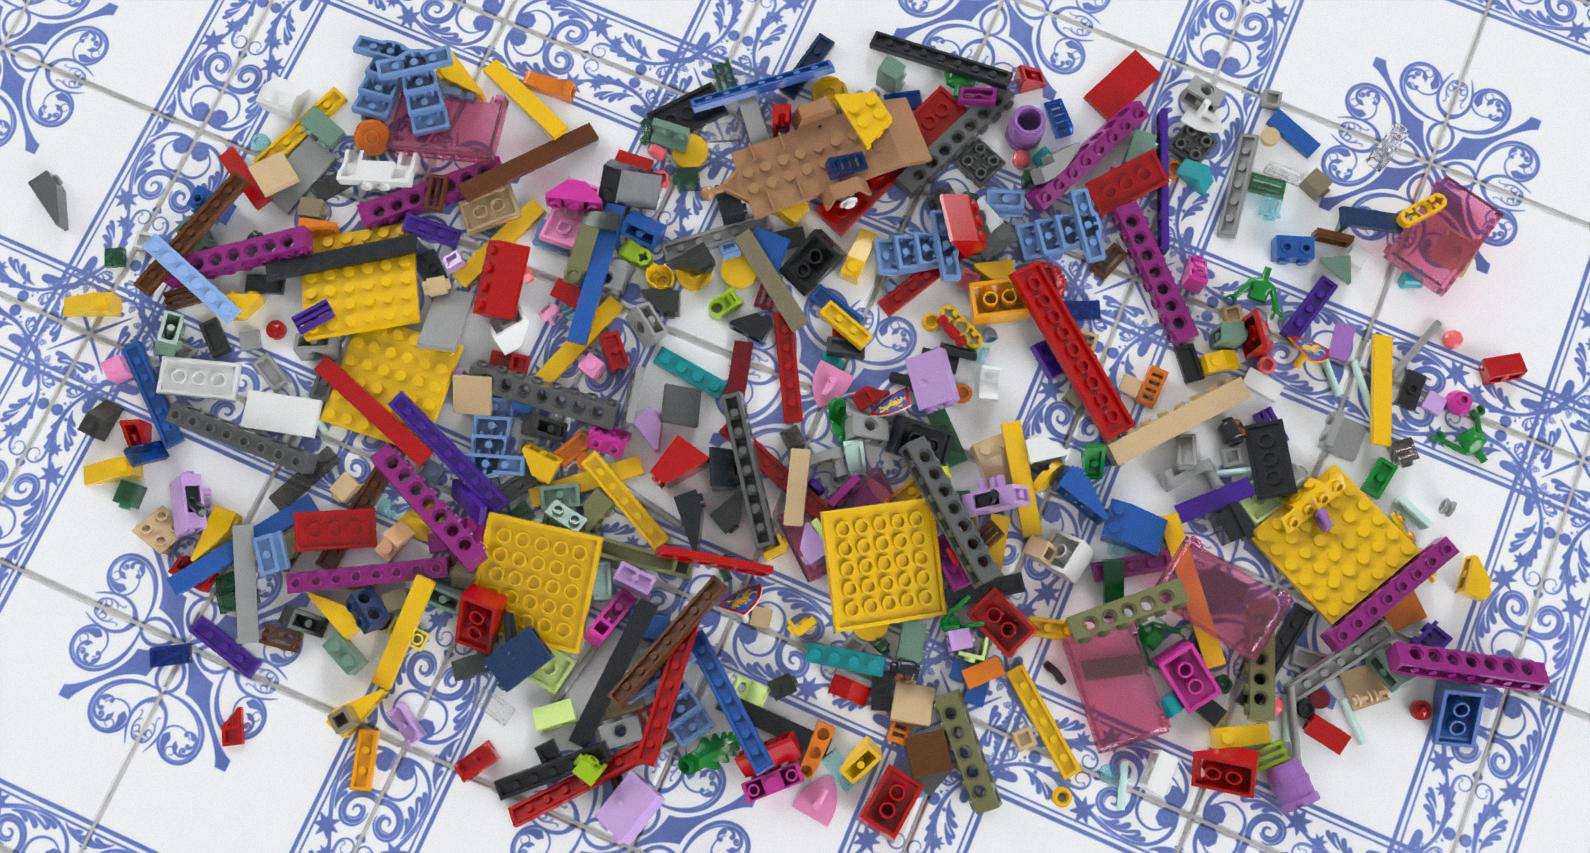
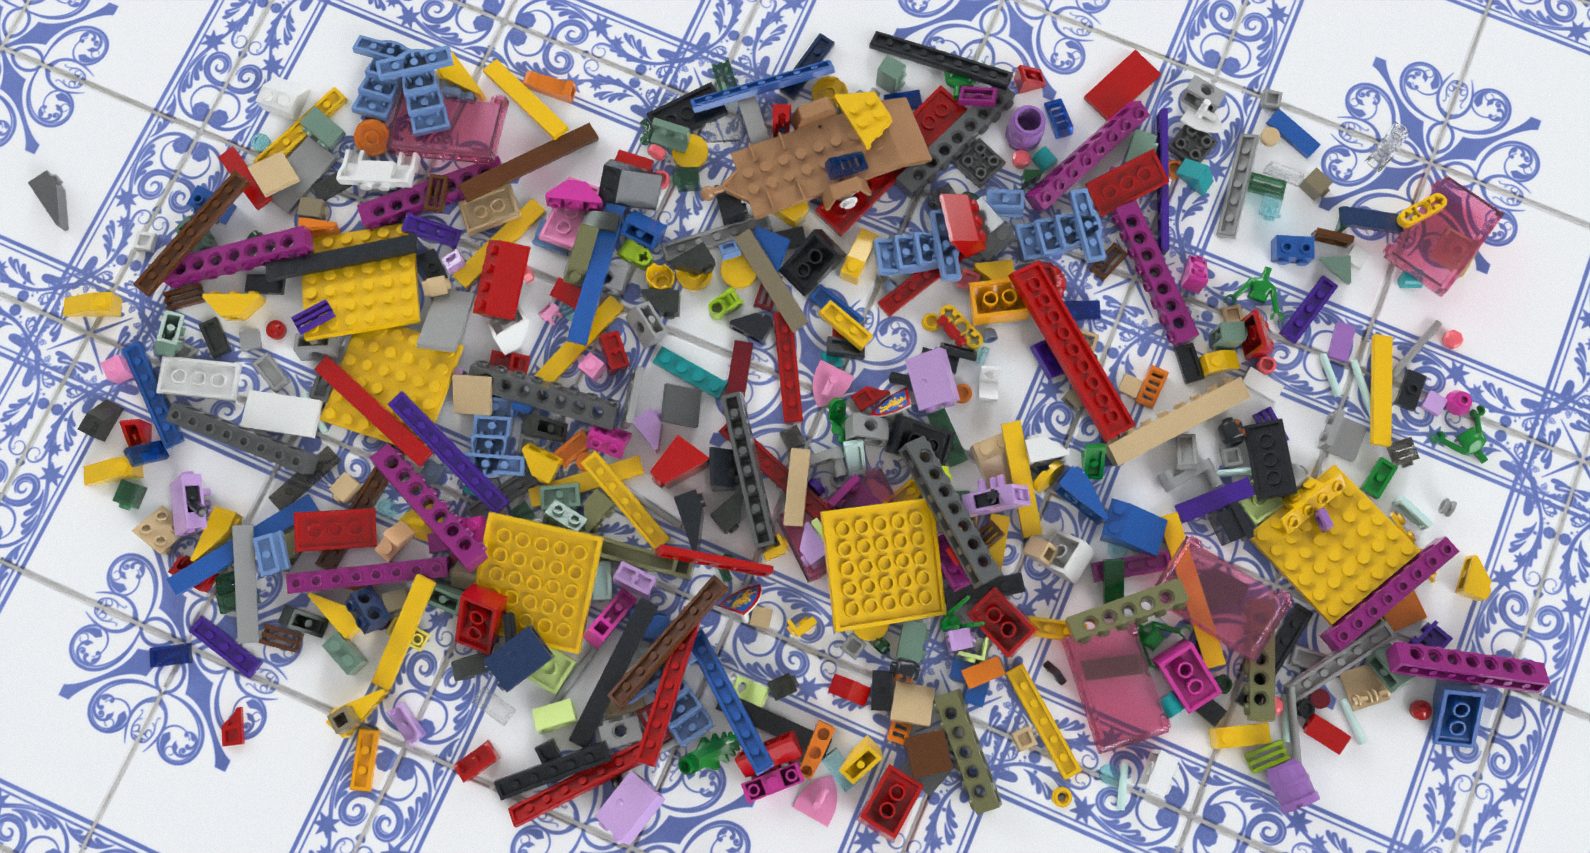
(115, 257): clear green tile -> none
(191, 278): light blue plate -> none
(468, 501): dark purple tile -> none
(588, 768): lime brick -> none
(845, 658): teal plate -> none
(1054, 164): light grey slope -> none
(1226, 770): red slope -> none
(1310, 351): shield -> none
(1502, 368): red hinge -> none

